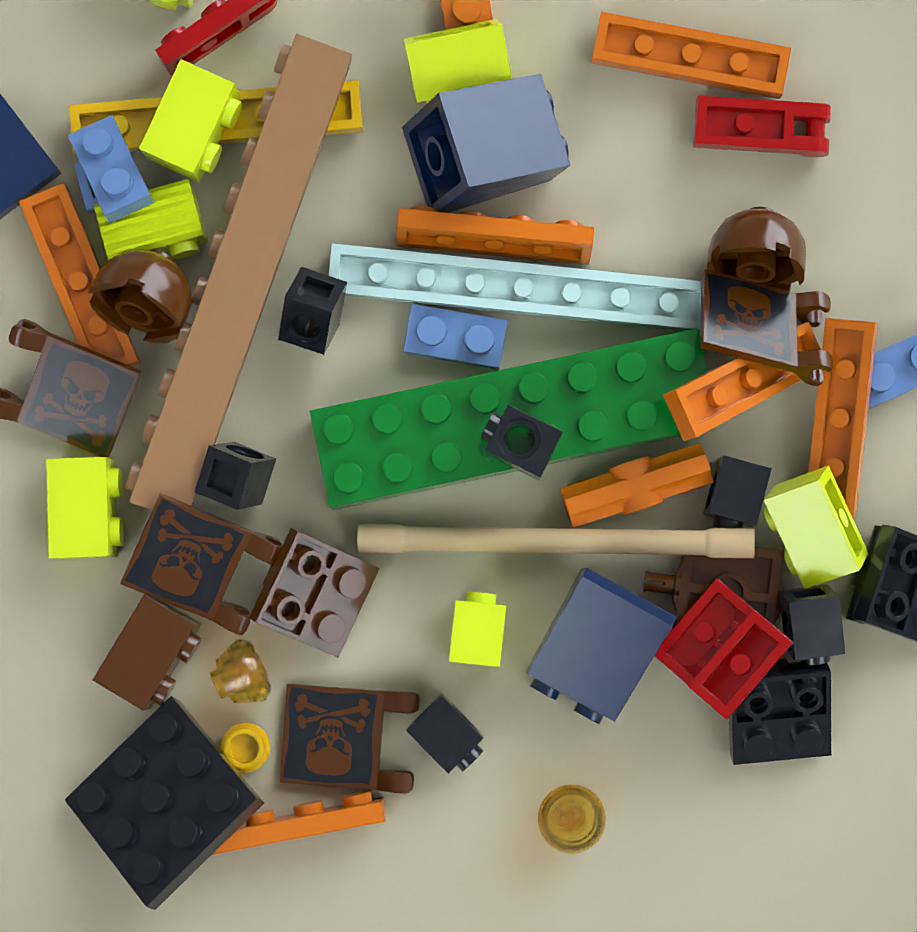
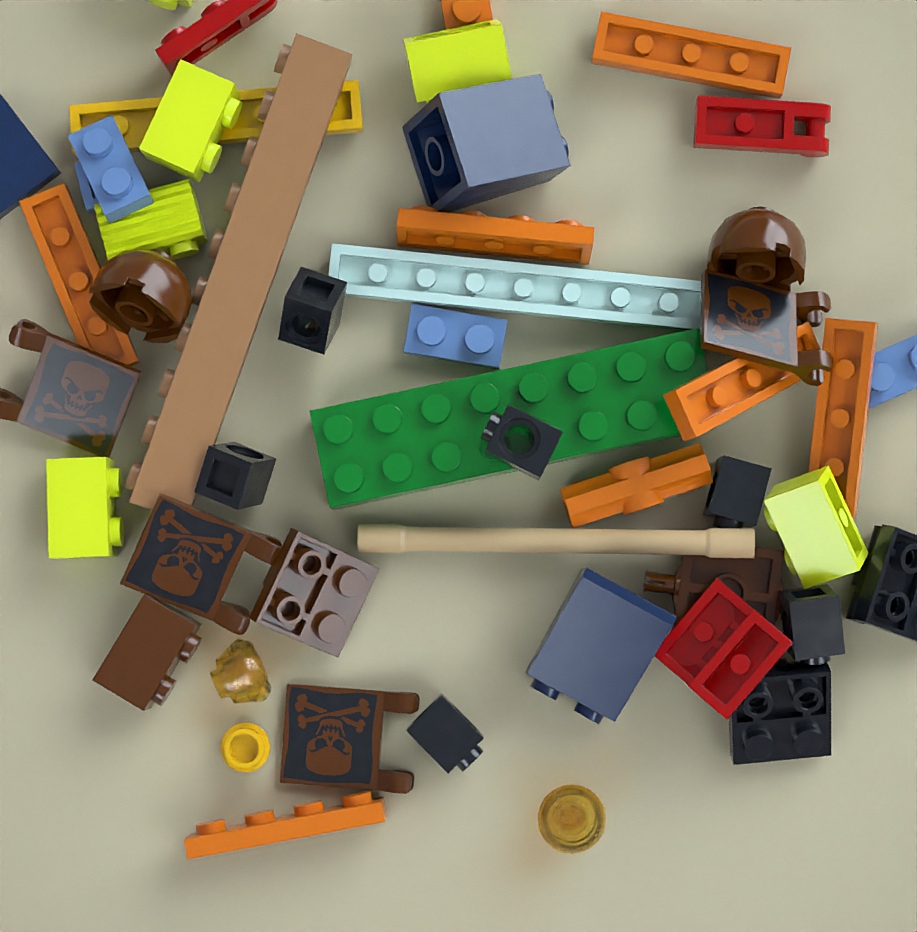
(163, 802): black plate -> none
(477, 630): neon yellow brick -> none

